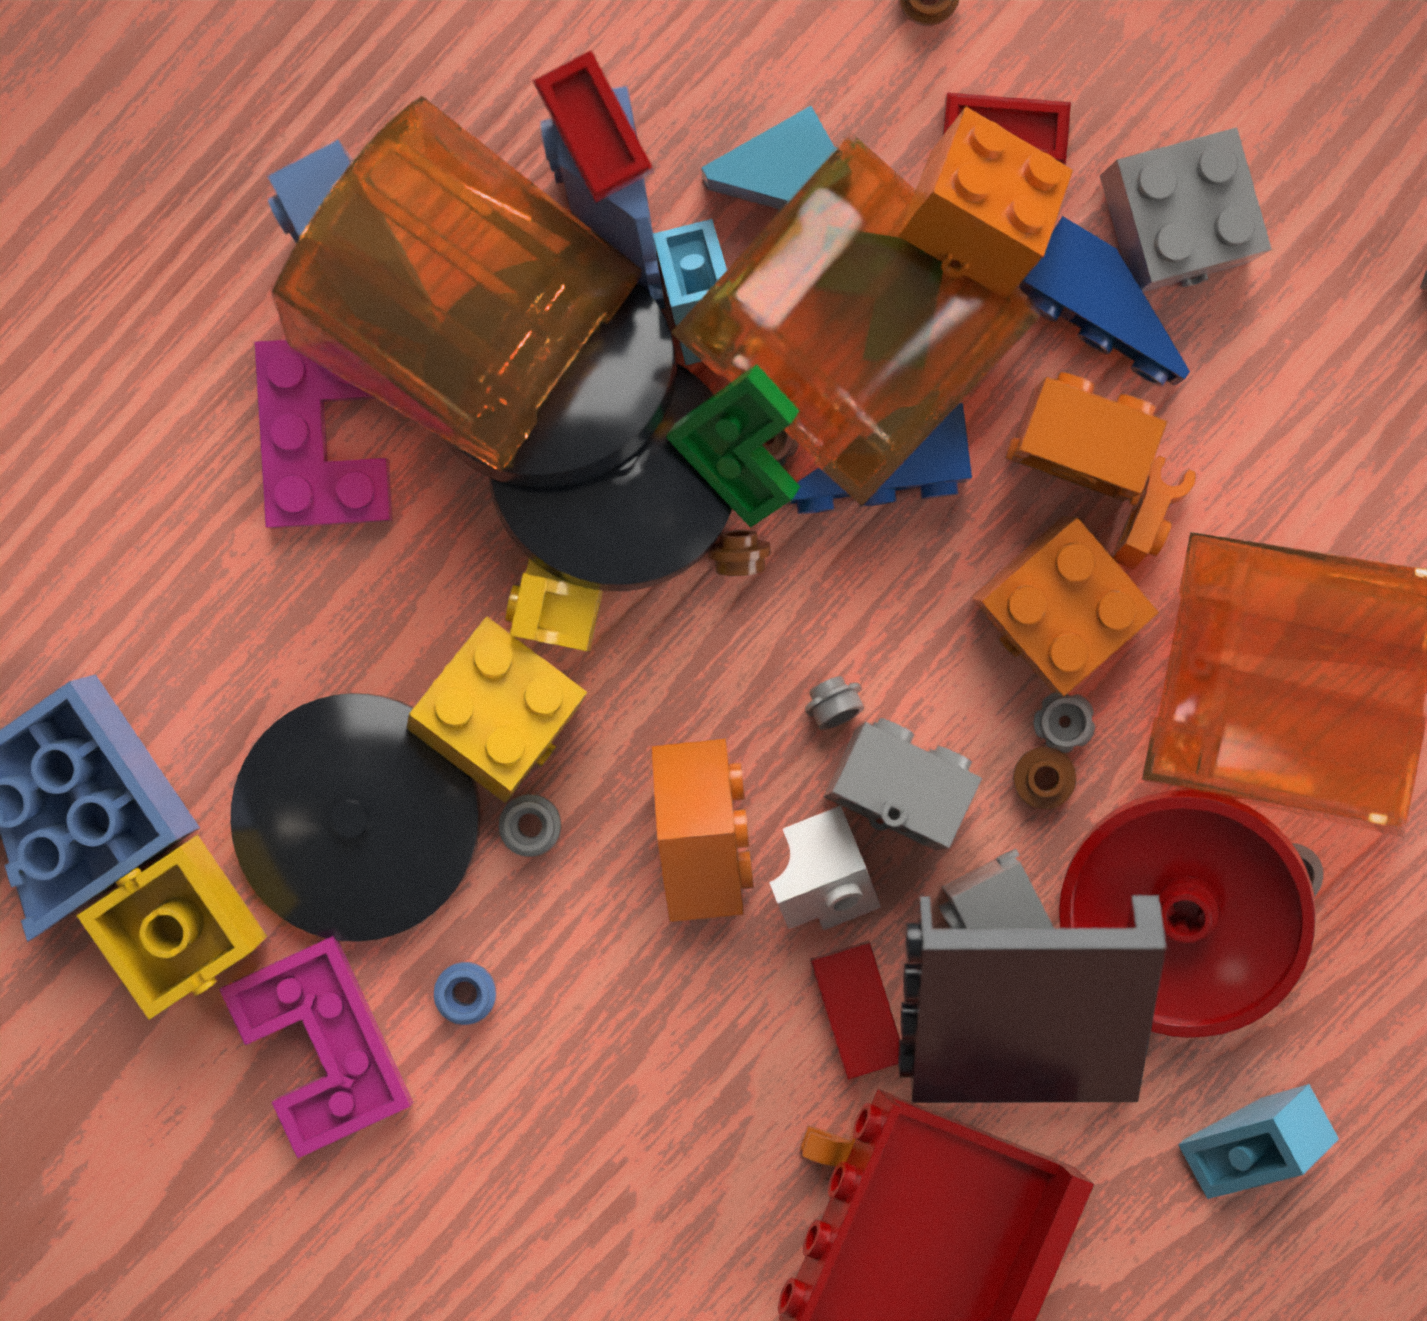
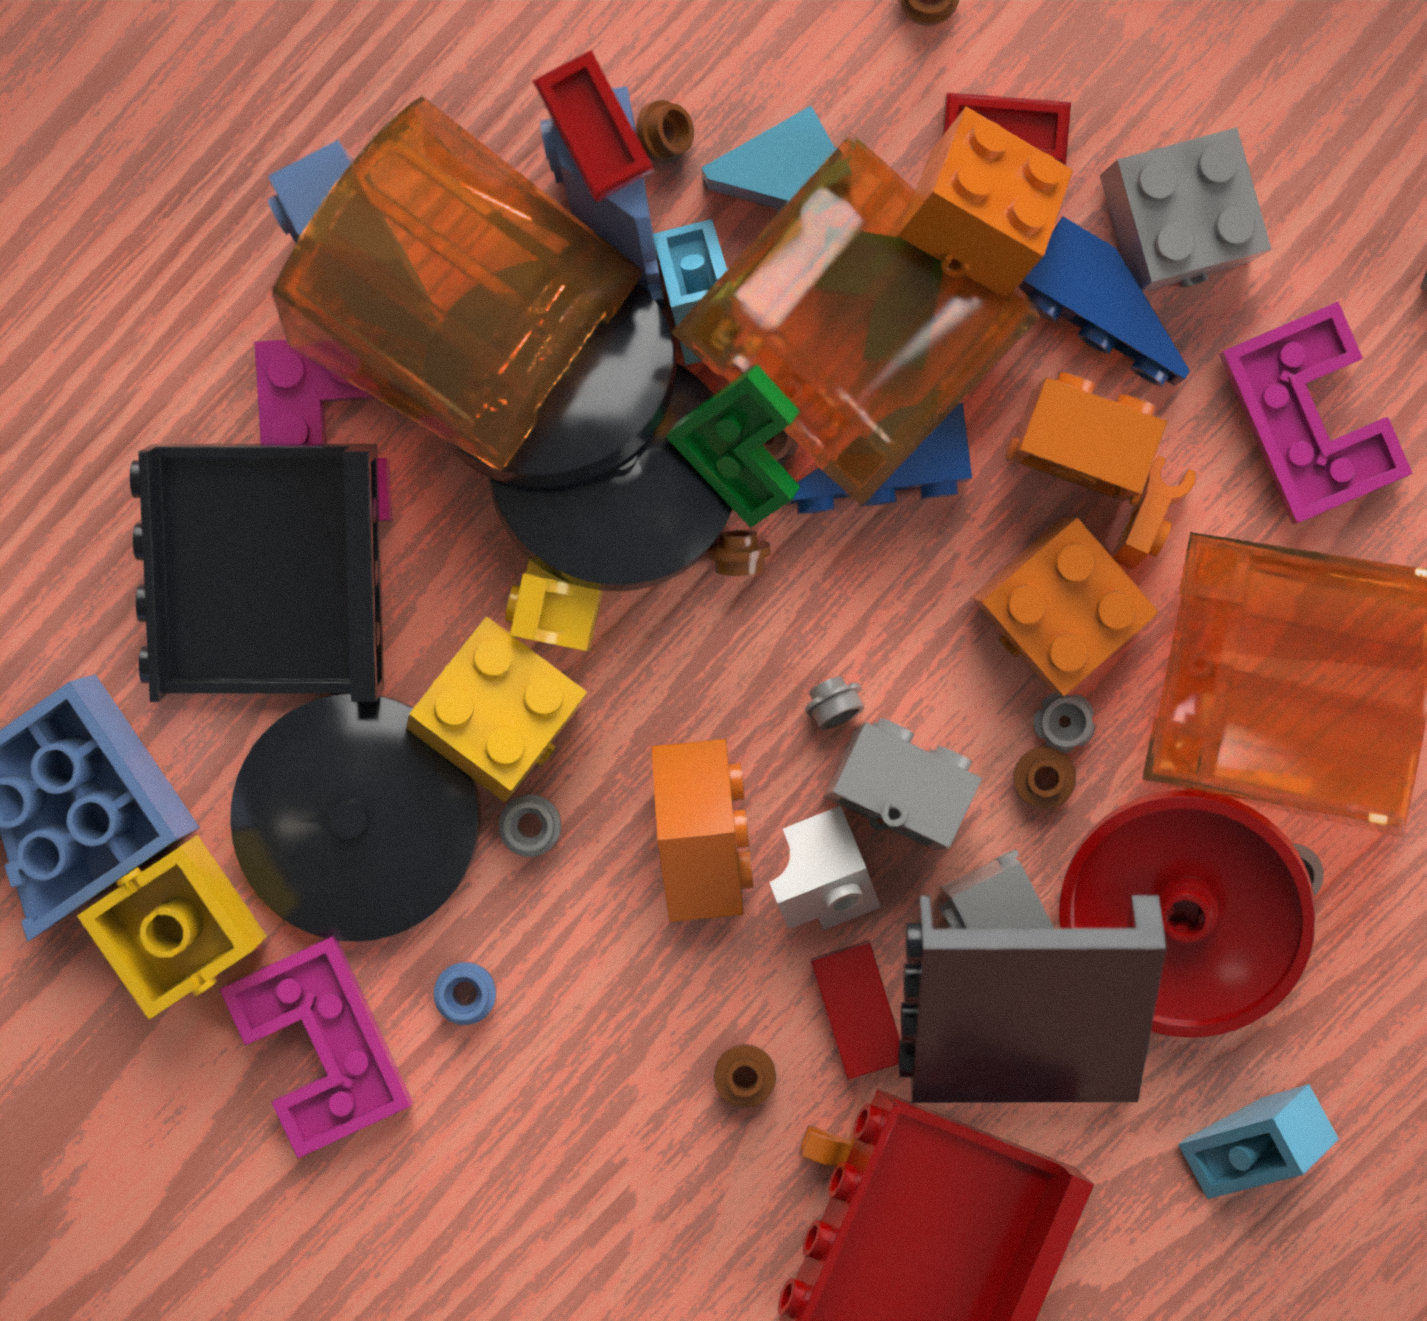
(259, 569): none -> black panel
(664, 131): none -> dark orange plate
(749, 1056): none -> dark orange plate
(1272, 390): none -> dark pink plate

